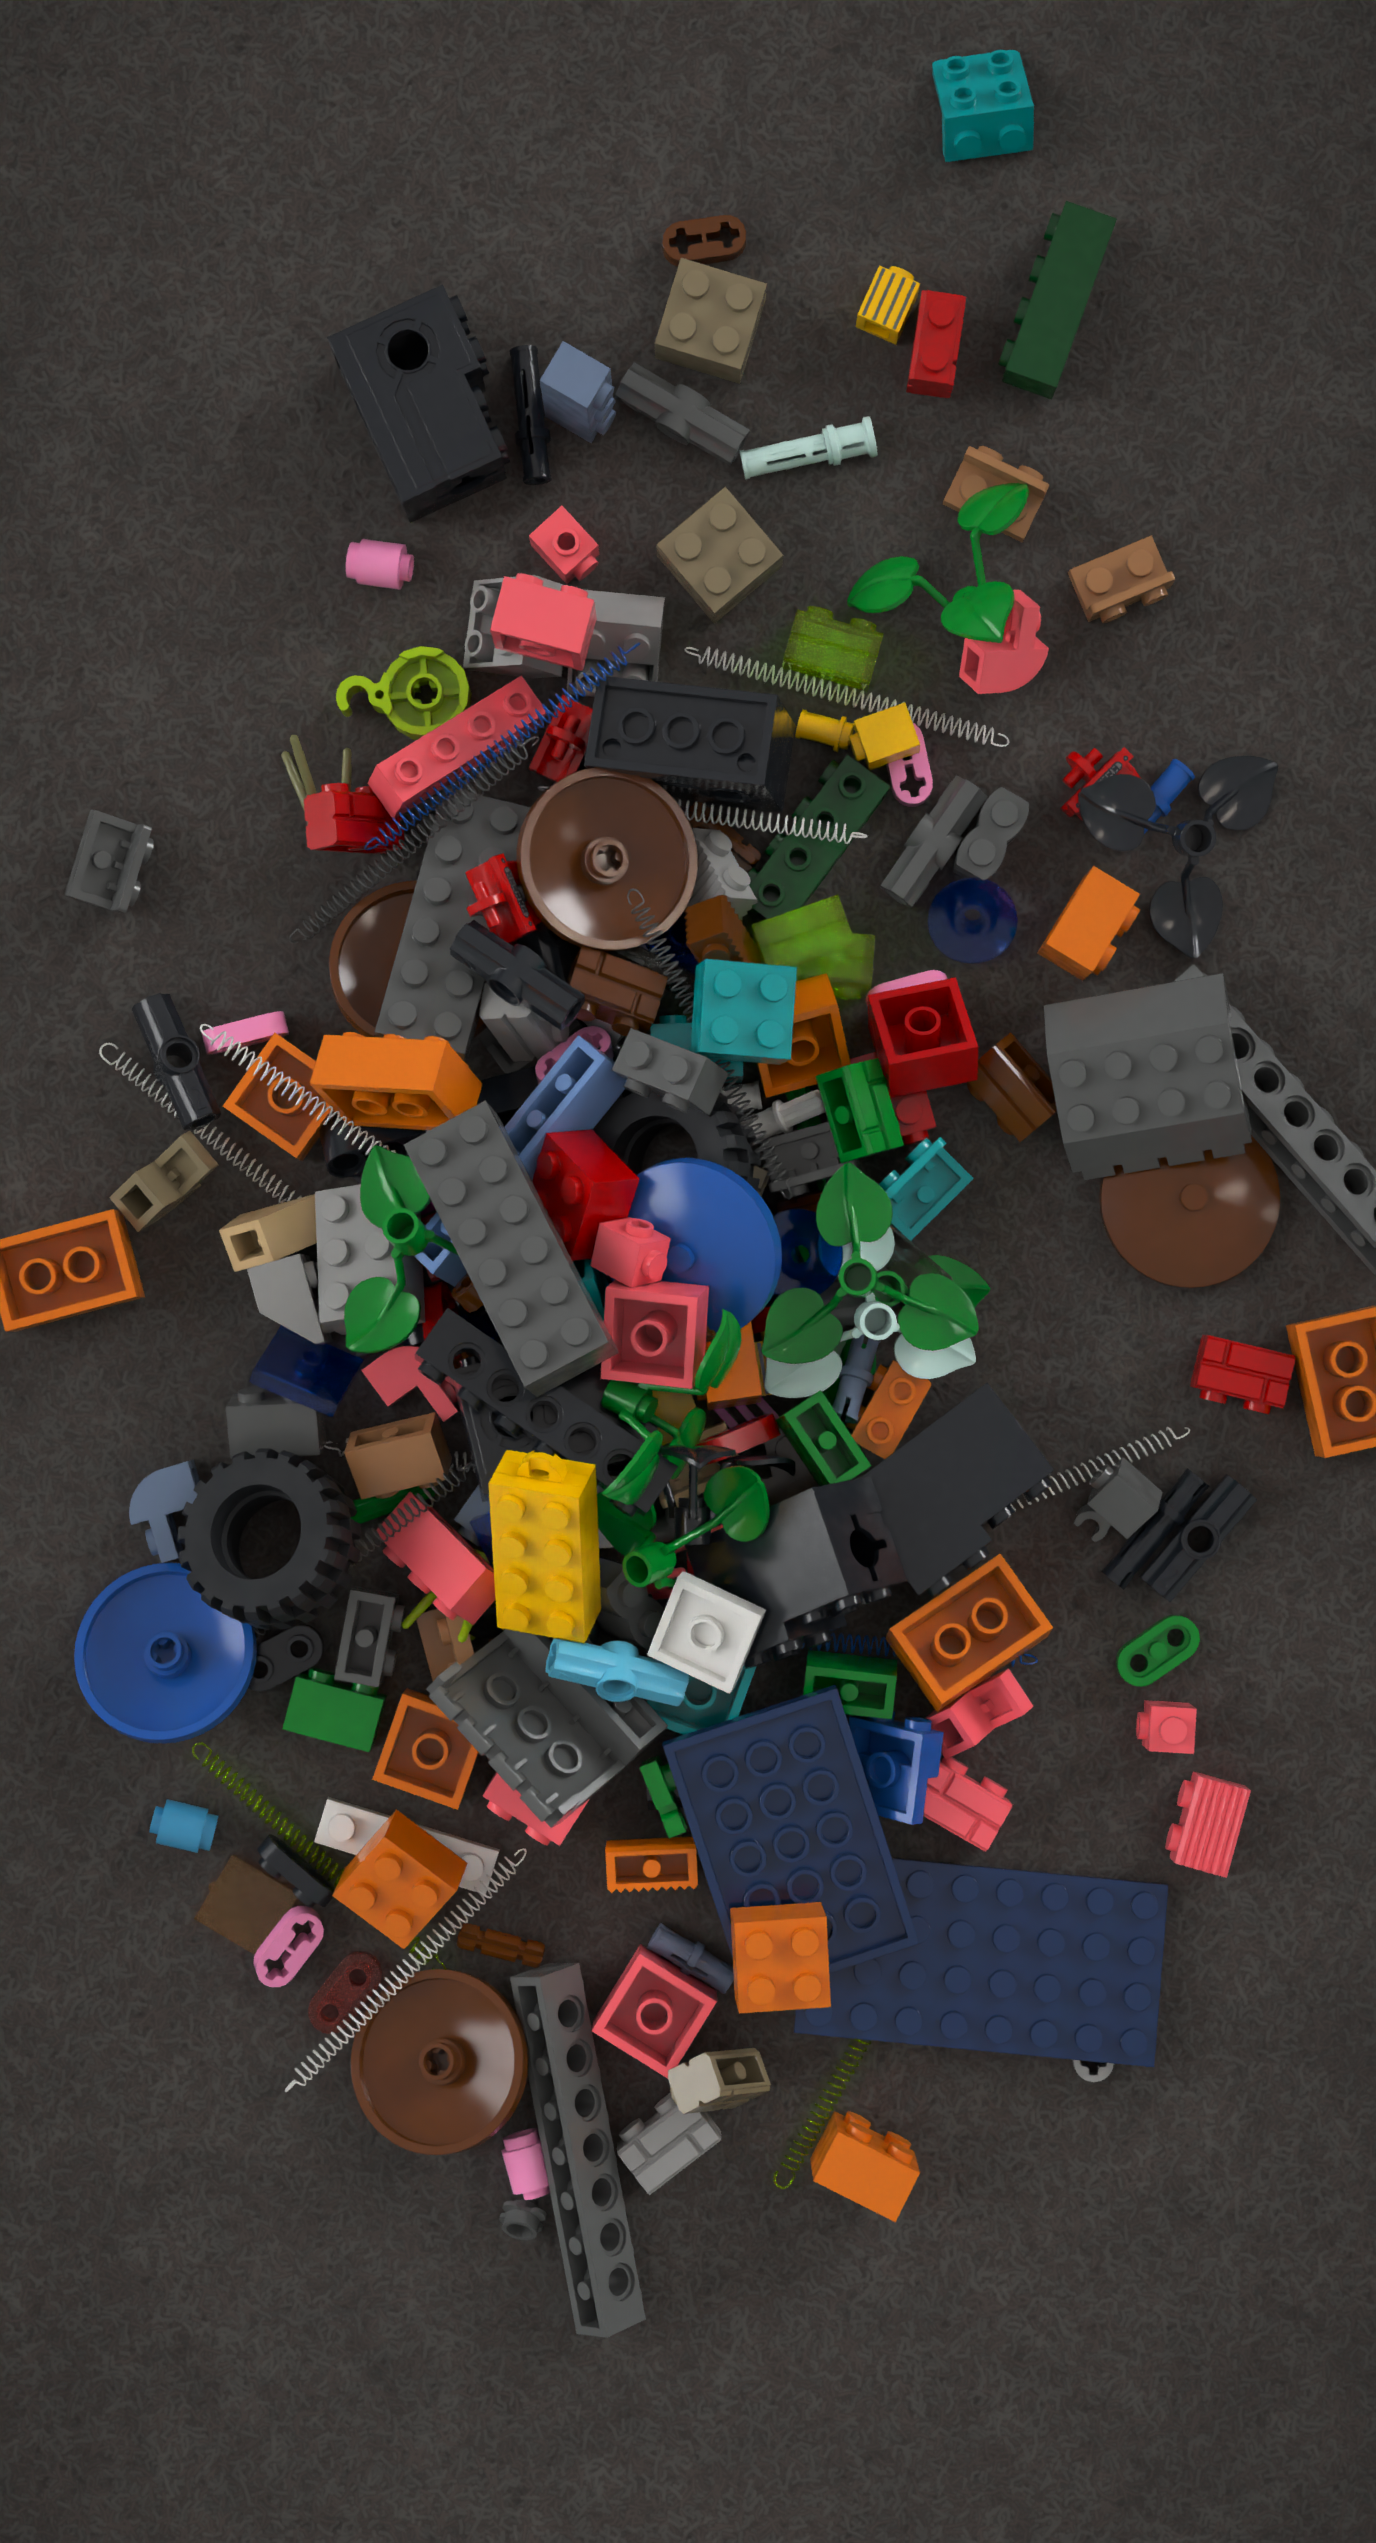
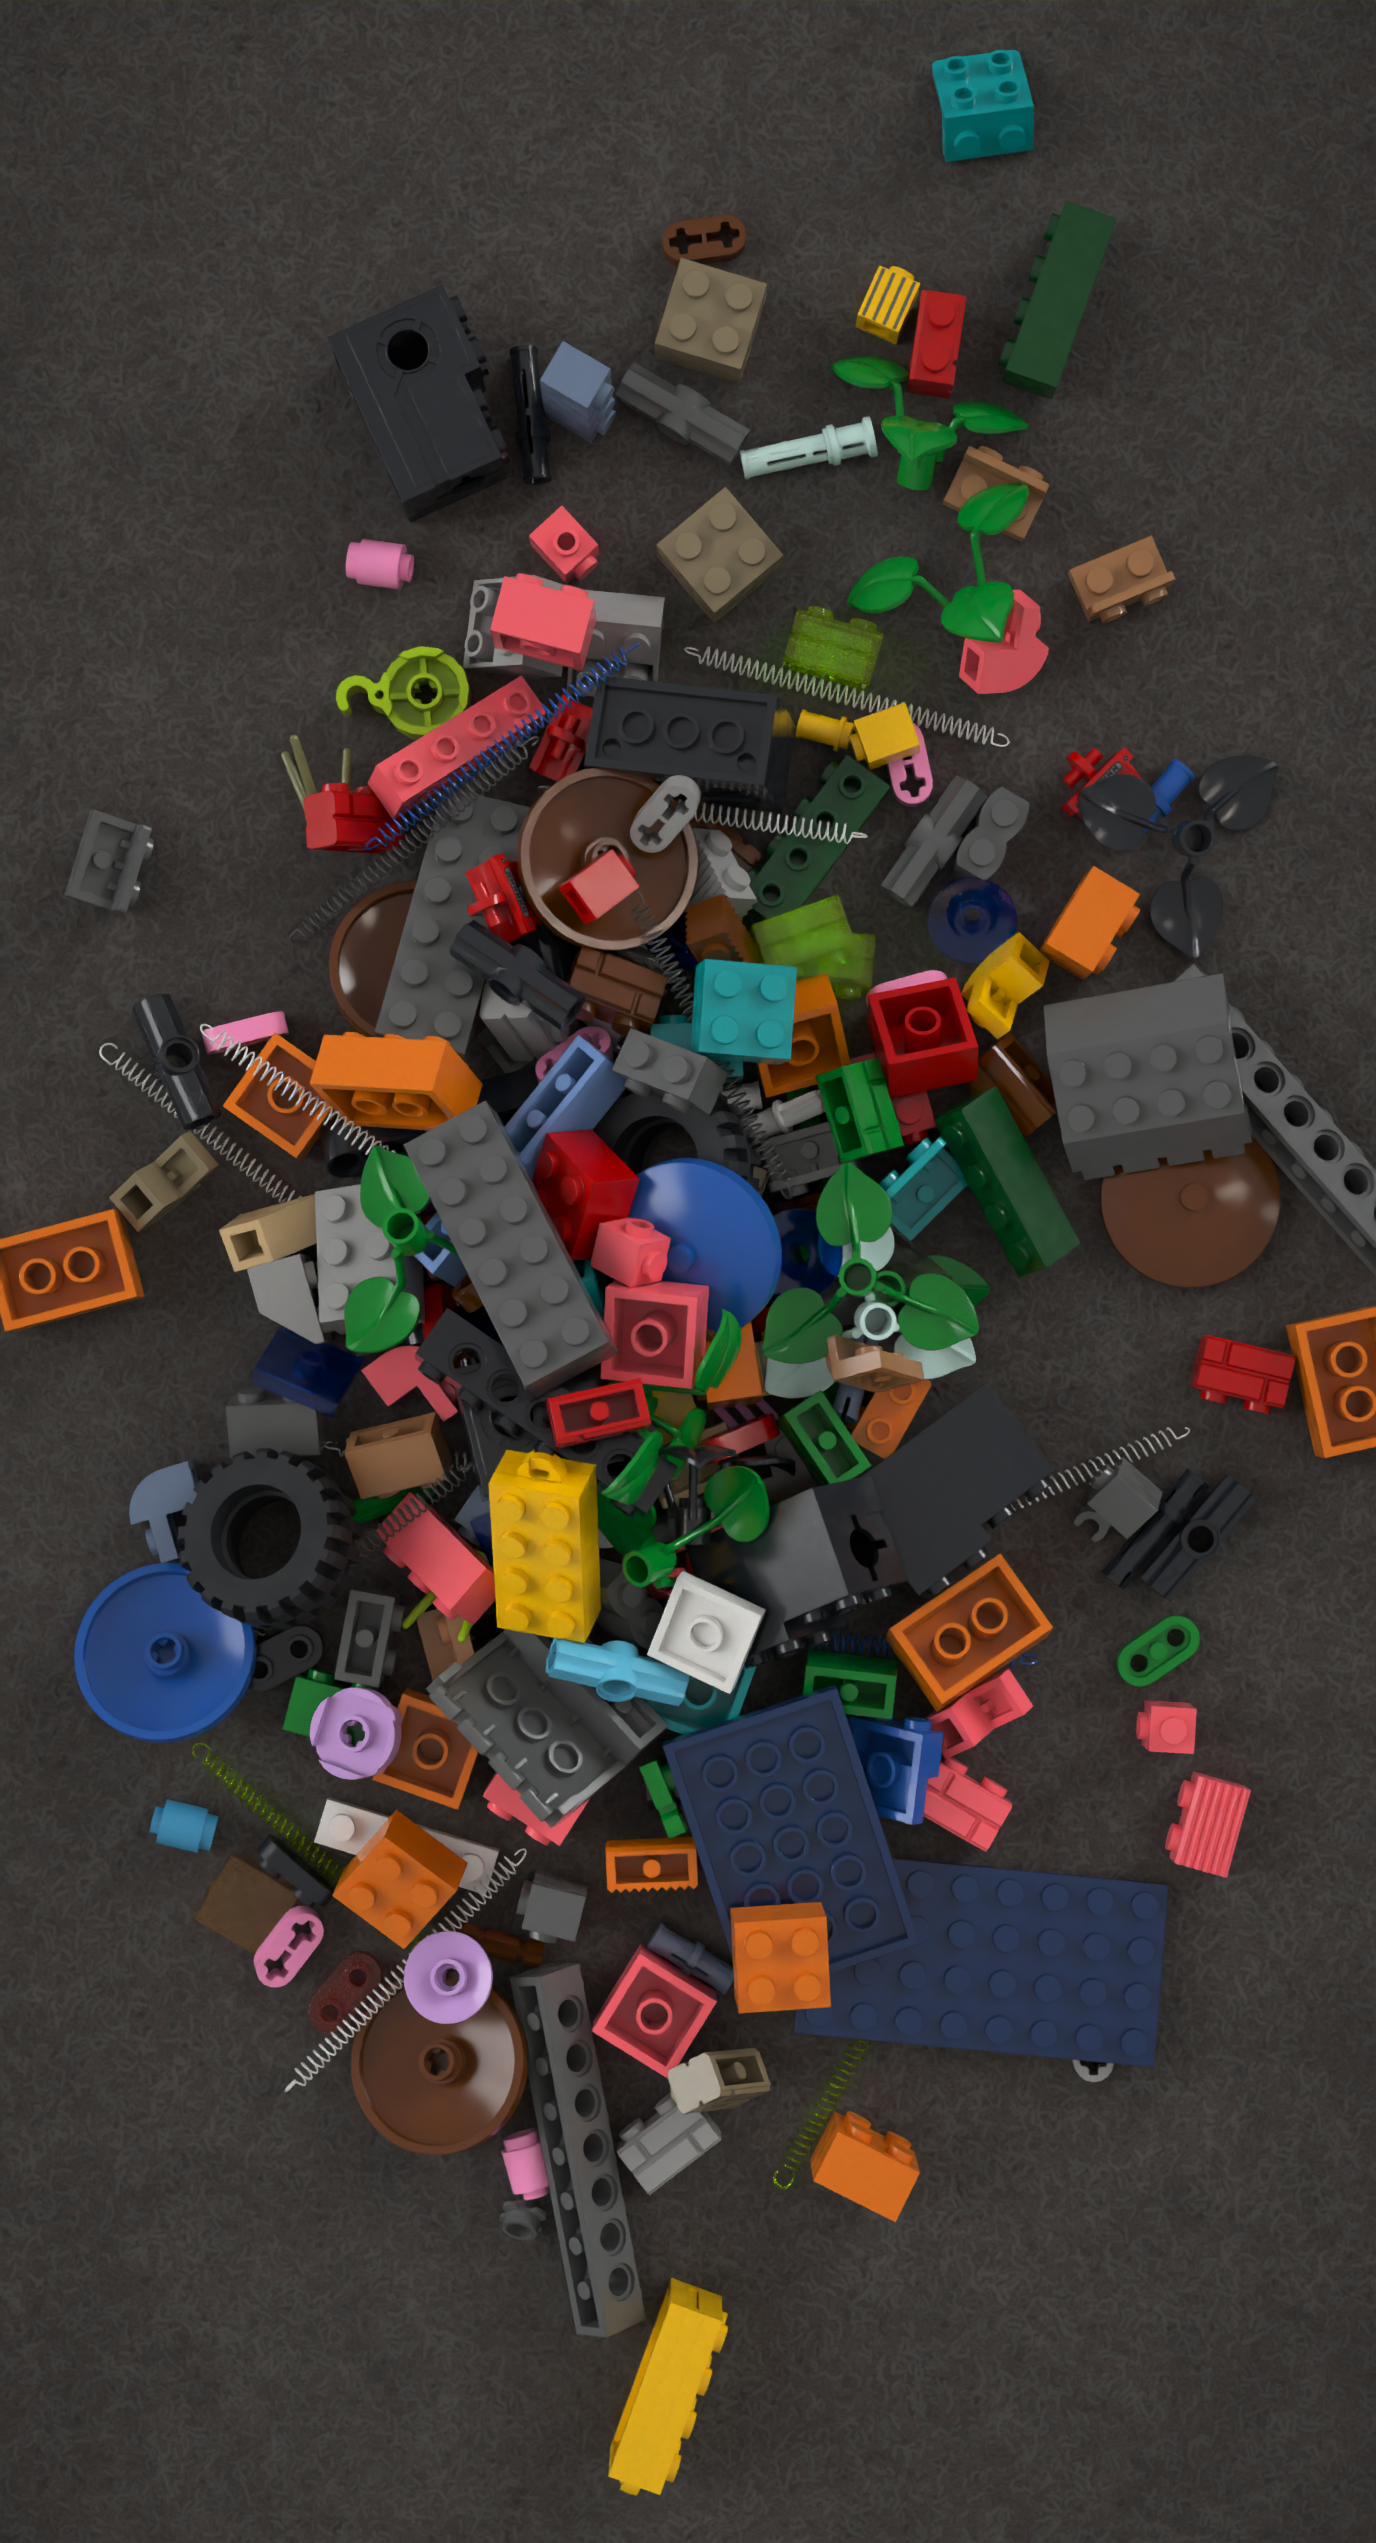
(381, 1728): none -> lavender plate
(427, 1982): none -> lavender dish
(552, 1906): none -> dark grey brick
(598, 1413): none -> red brick
(600, 886): none -> brick
(658, 808): none -> light grey beam
(666, 2388): none -> yellow piece
(869, 1366): none -> medium nougat bracket
(922, 441): none -> green plant
(1003, 982): none -> yellow brick
(1007, 1181): none -> dark green brick

